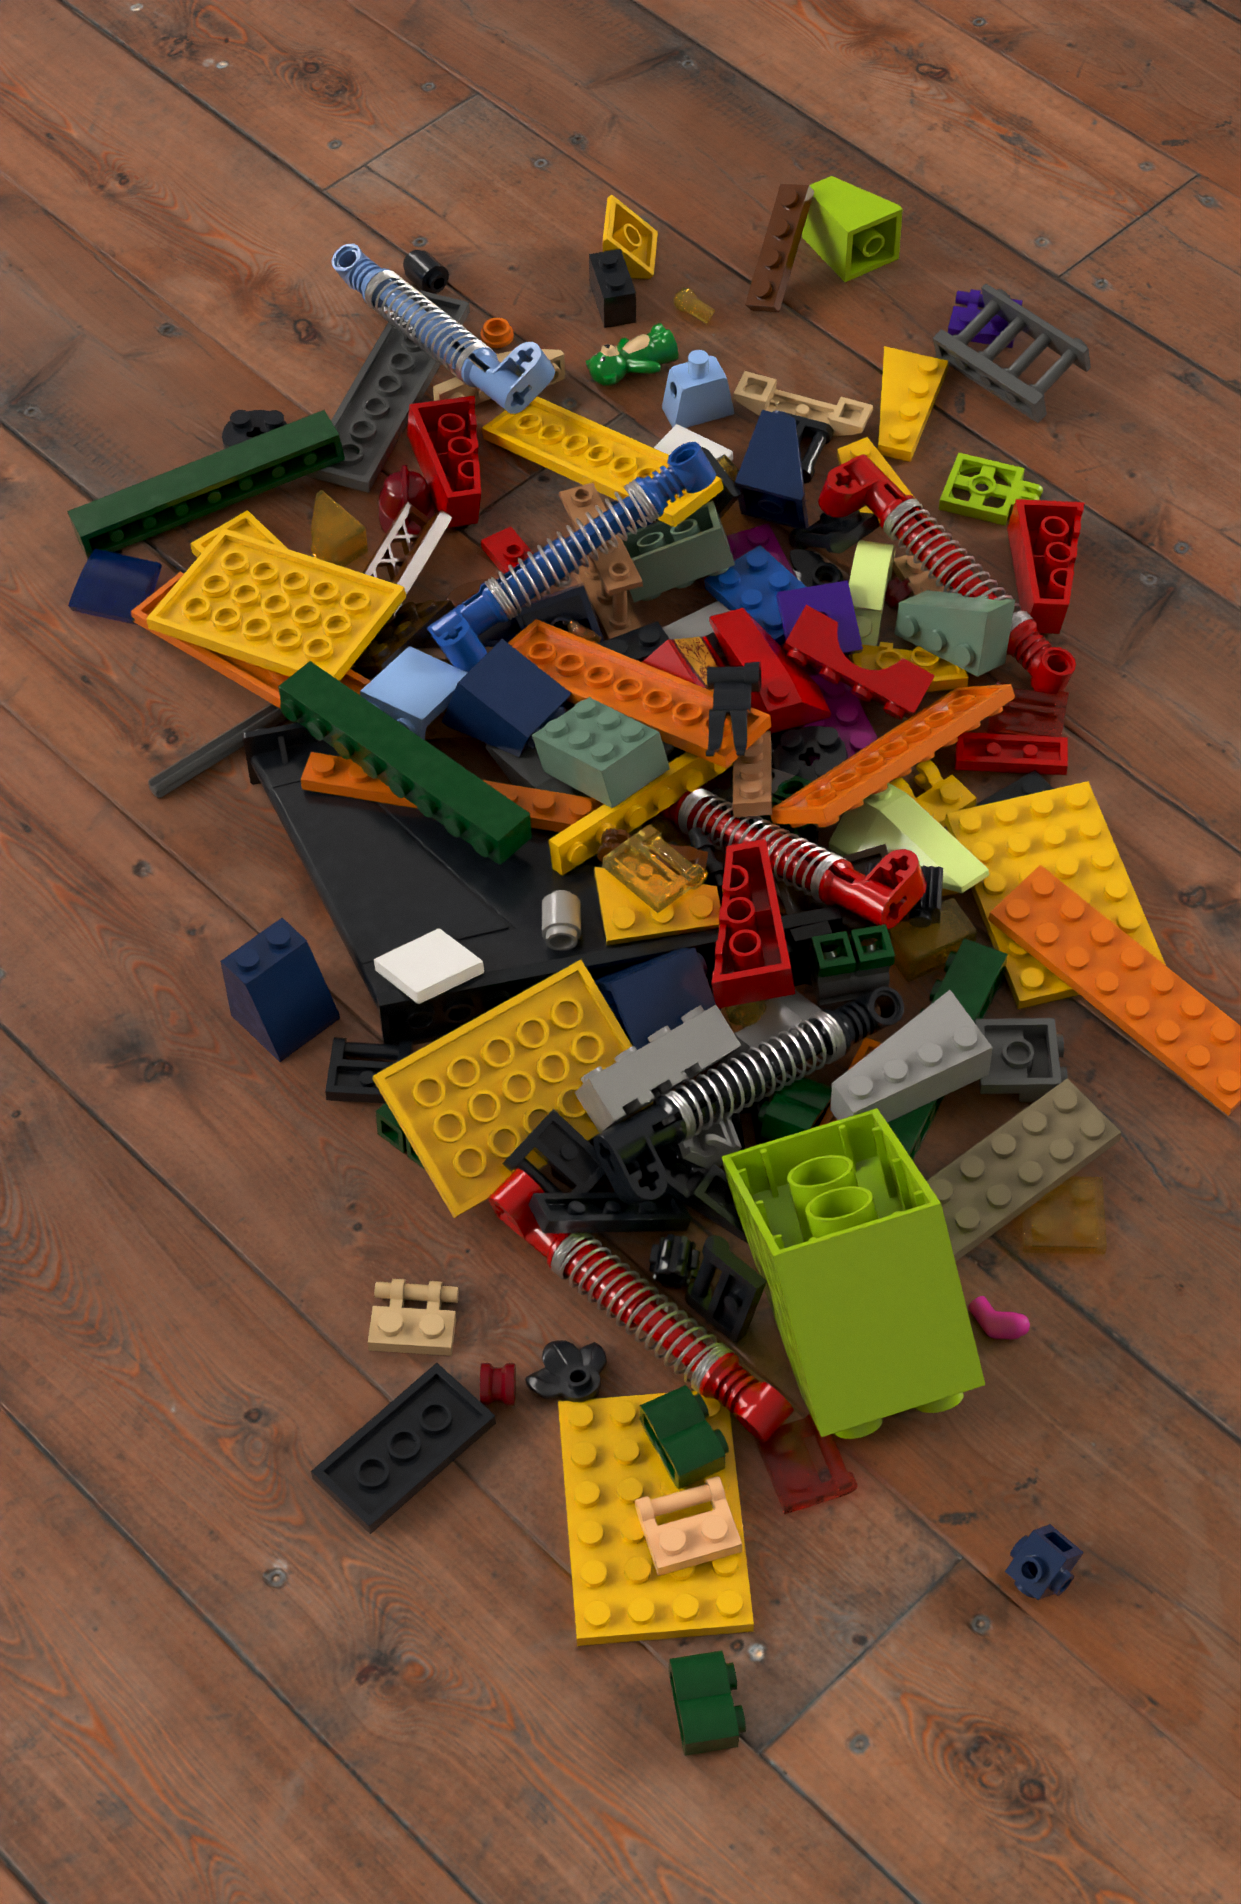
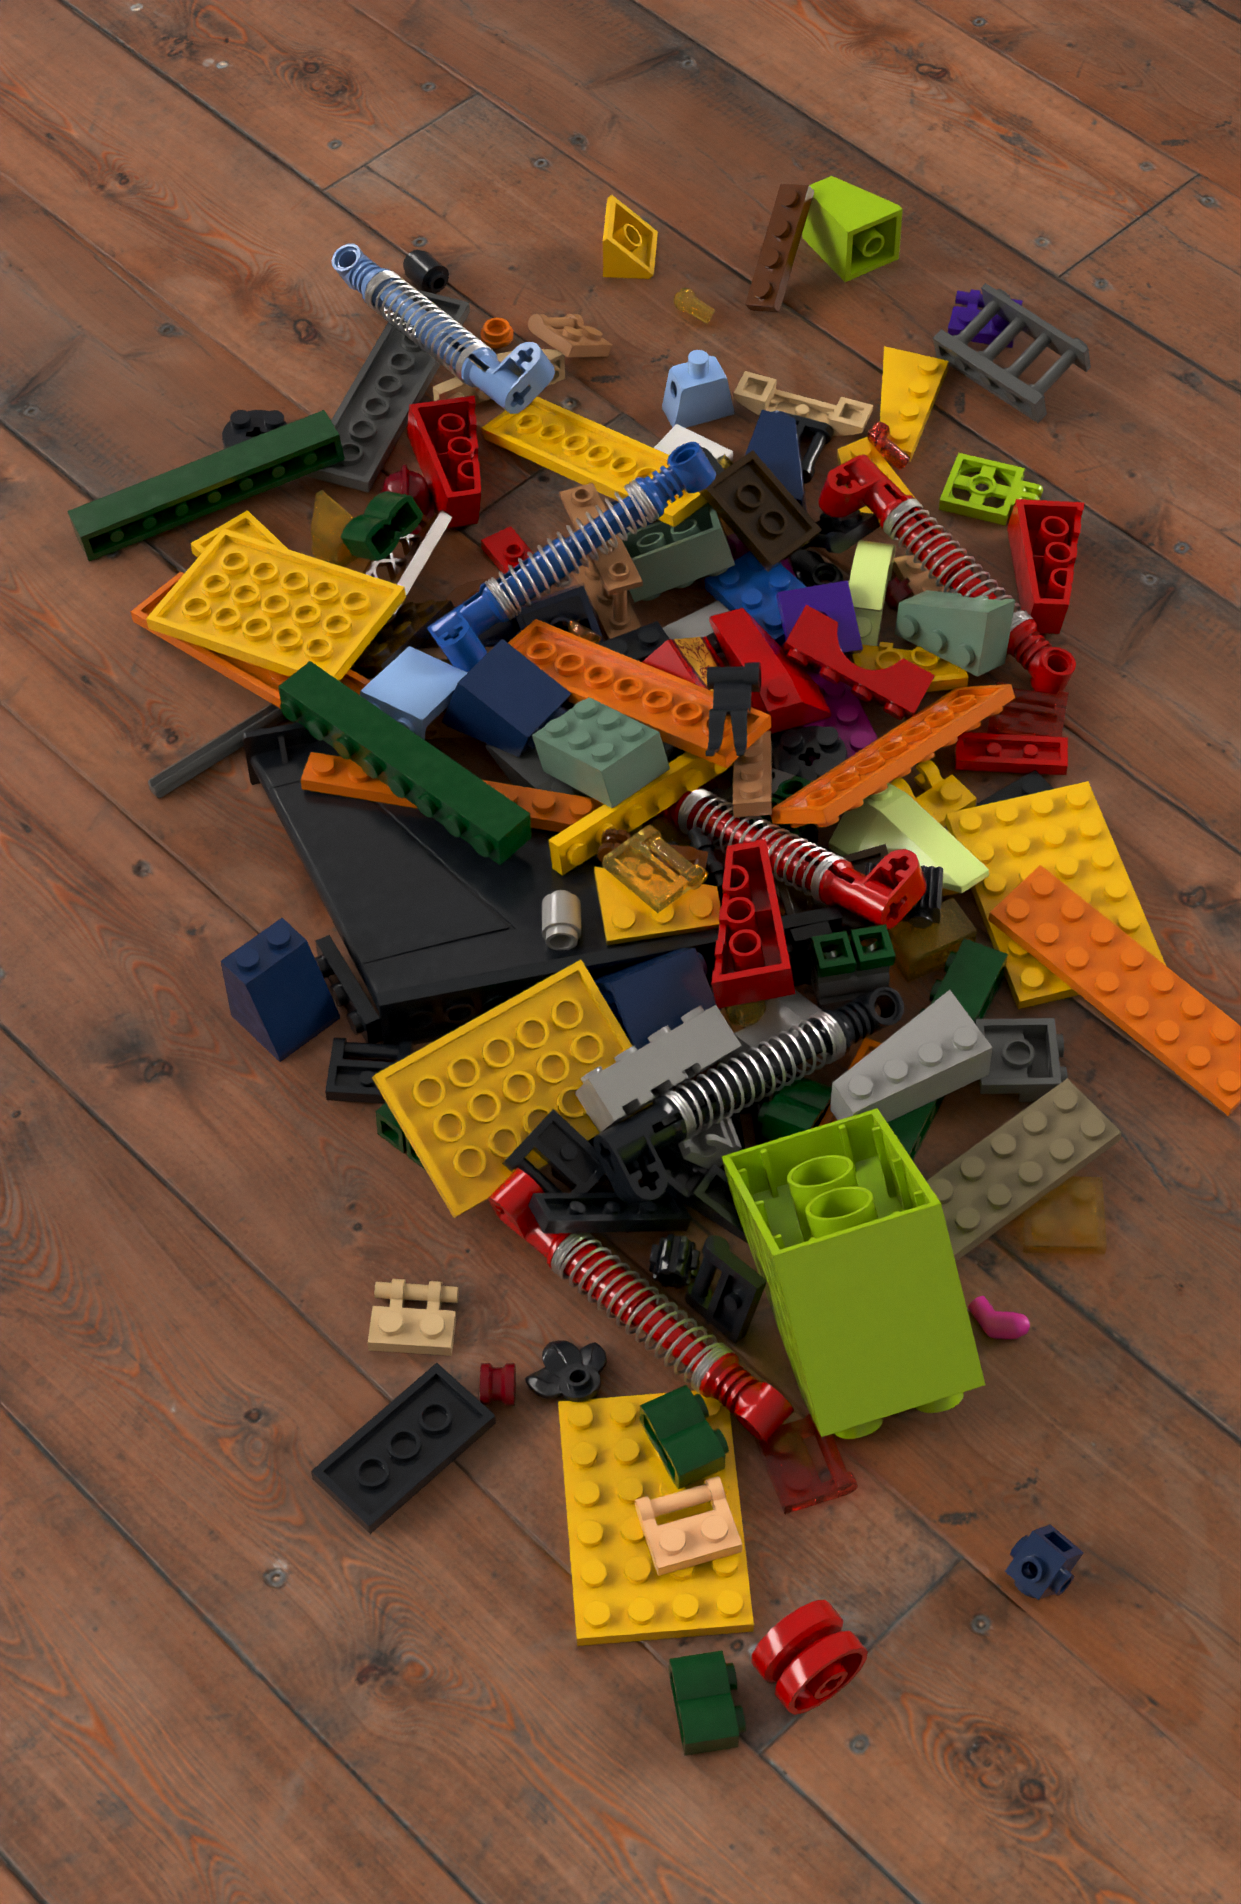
(114, 585): clear blue slope -> none
(348, 991): none -> black plate
(381, 526): none -> dark green brick
(429, 966): white tile -> none
(569, 335): none -> medium nougat plate
(612, 288): black brick -> none
(636, 355): green piece -> none
(760, 511): none -> dark brown plate
(809, 1656): none -> red wheel
(889, 450): none -> clear red arm

